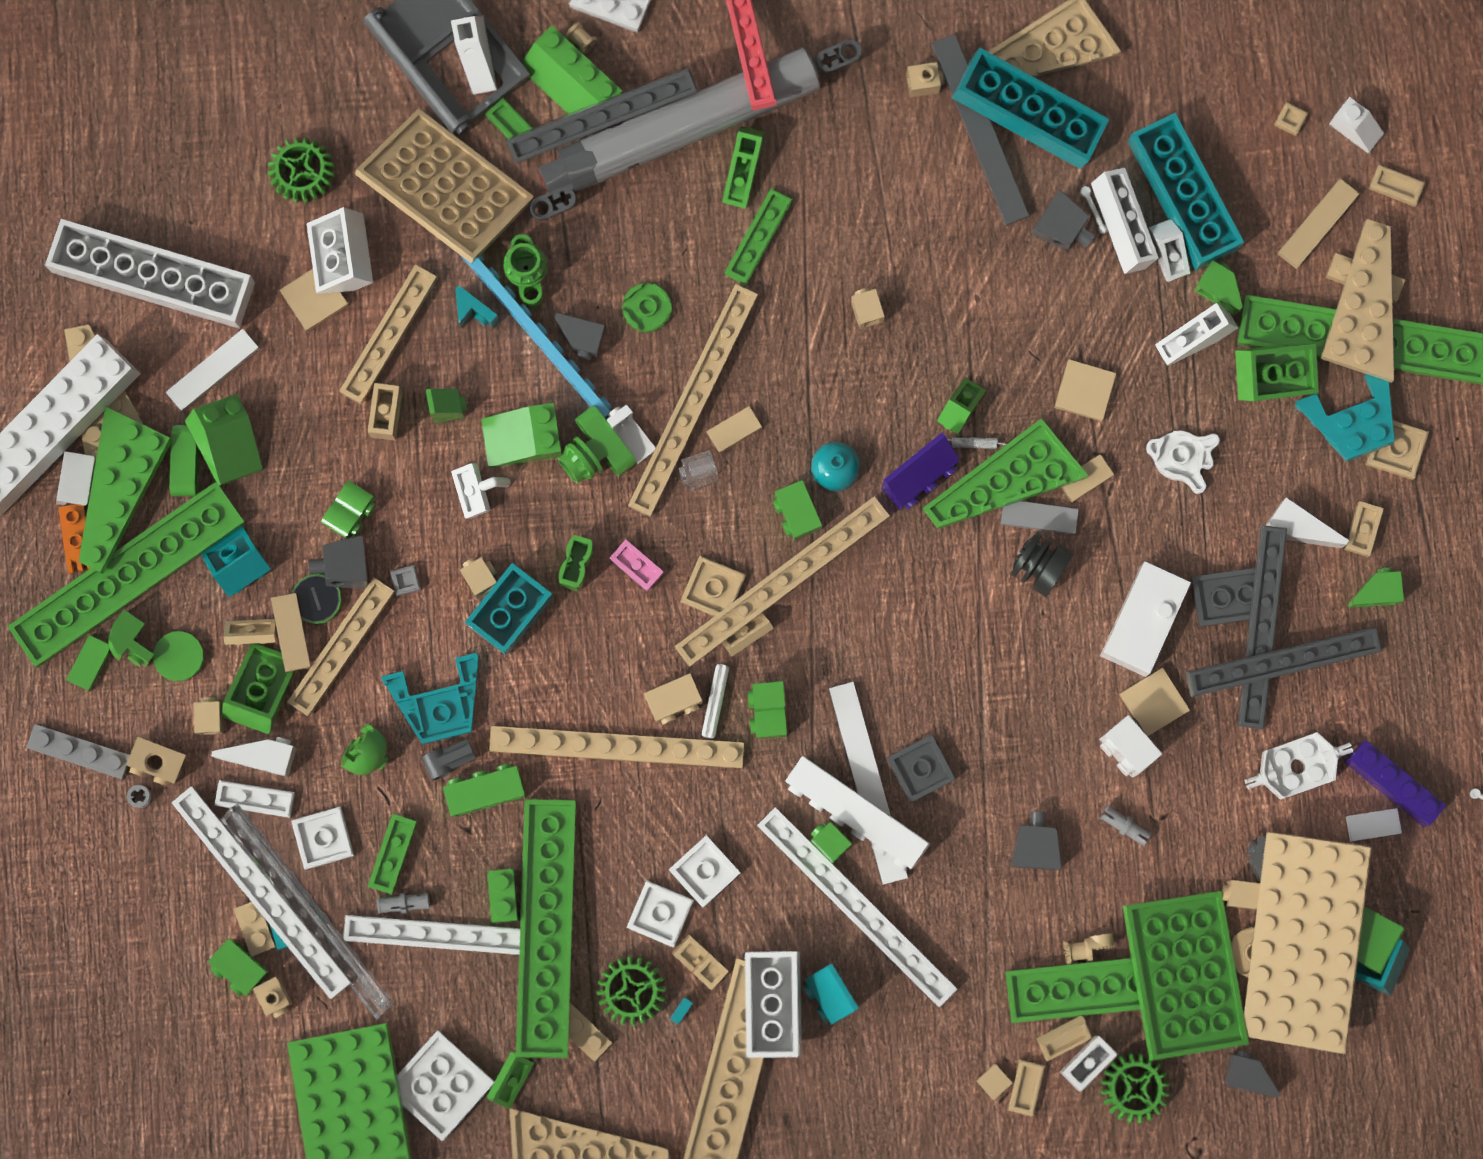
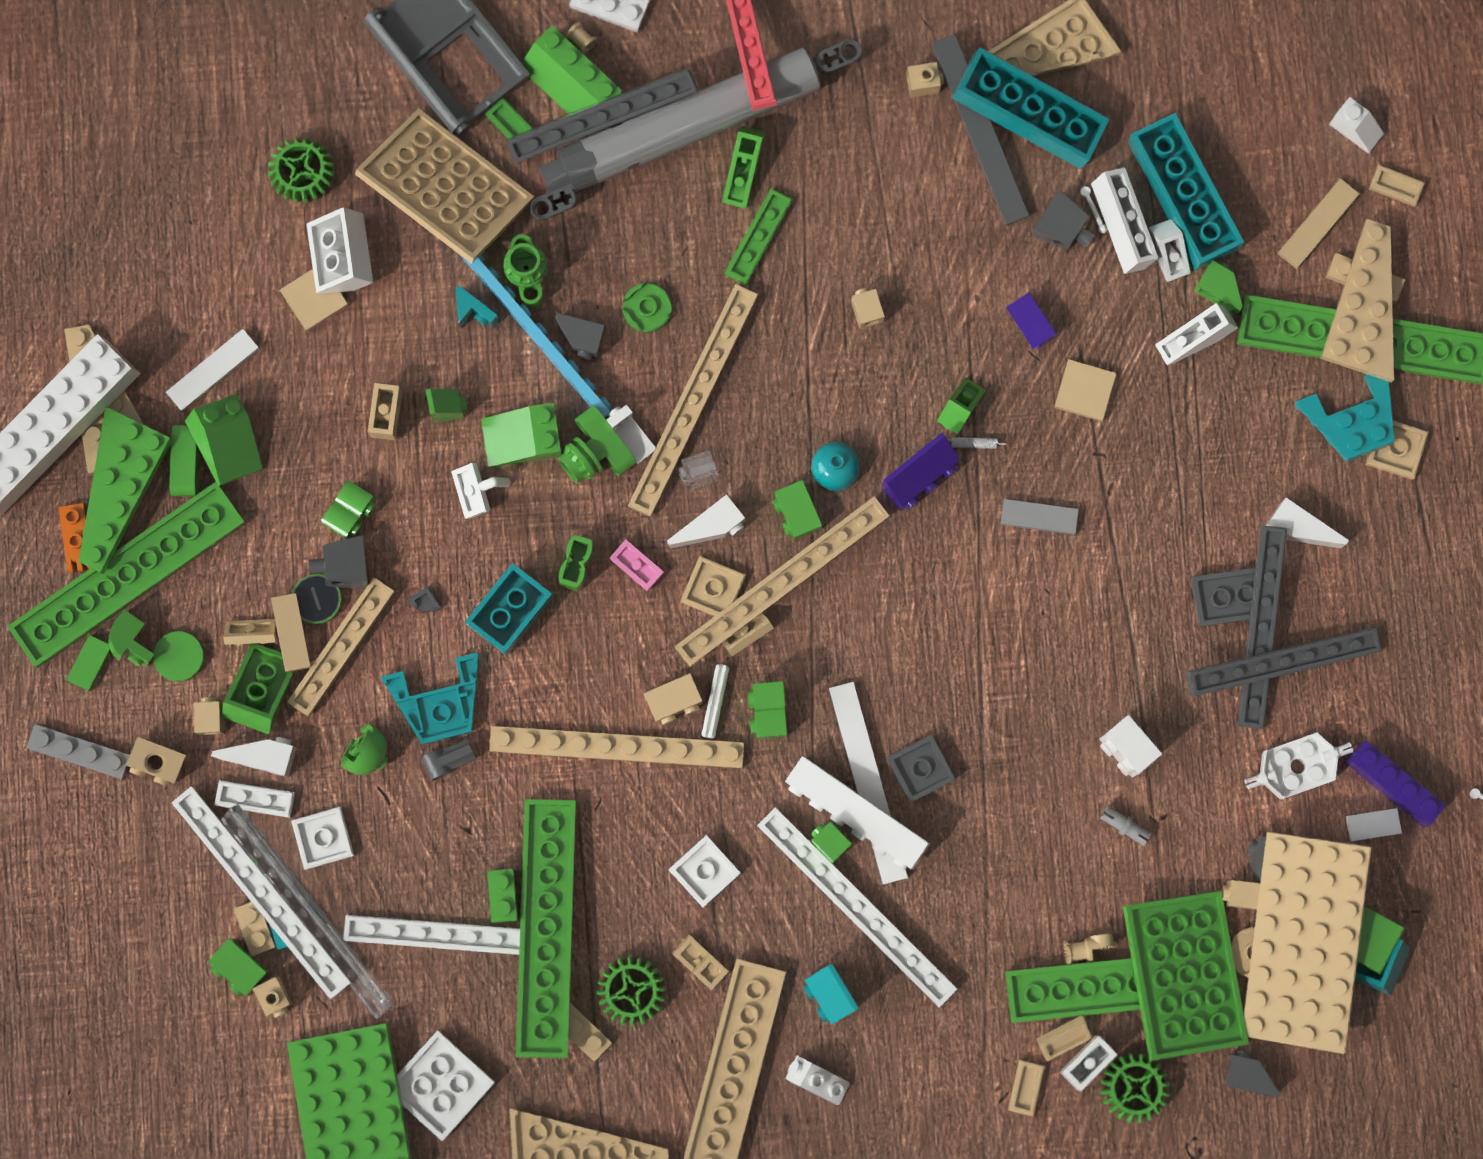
(75, 479): white panel -> none
(139, 804): light grey bush -> none
(150, 273): white brick -> none
(235, 562): teal slope -> none
(388, 334): tan plate -> none
(392, 854): bright green plate -> none
(403, 903): light grey pin -> none
(405, 580): light grey tile -> none
(425, 601): none -> dark grey tile
(474, 53): white slope -> none
(479, 576): tan brick -> none
(484, 790): bright green brick -> none
(510, 1080): bright green plate -> none
(660, 913): white tile -> none
(681, 1010): teal tile -> none
(714, 523): none -> white slope
(734, 429): tan tile -> none
(773, 1004): white brick -> none
(817, 1080): none -> white bracket
(994, 1081): tan tile -> none
(1018, 471): bright green wing -> none
(1031, 321): none -> dark purple hinge
(1036, 845): dark grey torso -> none
(1041, 563): pearl dark grey wheel -> none
(1097, 472): tan tile -> none
(1145, 619): white brick -> none
(1154, 702): tan tile -> none
(1183, 456): white tile -> none
(1276, 372): bright green slope -> none
(1291, 119): tan tile -> none
(1363, 529): tan plate -> none
(1380, 590): bright green slope -> none

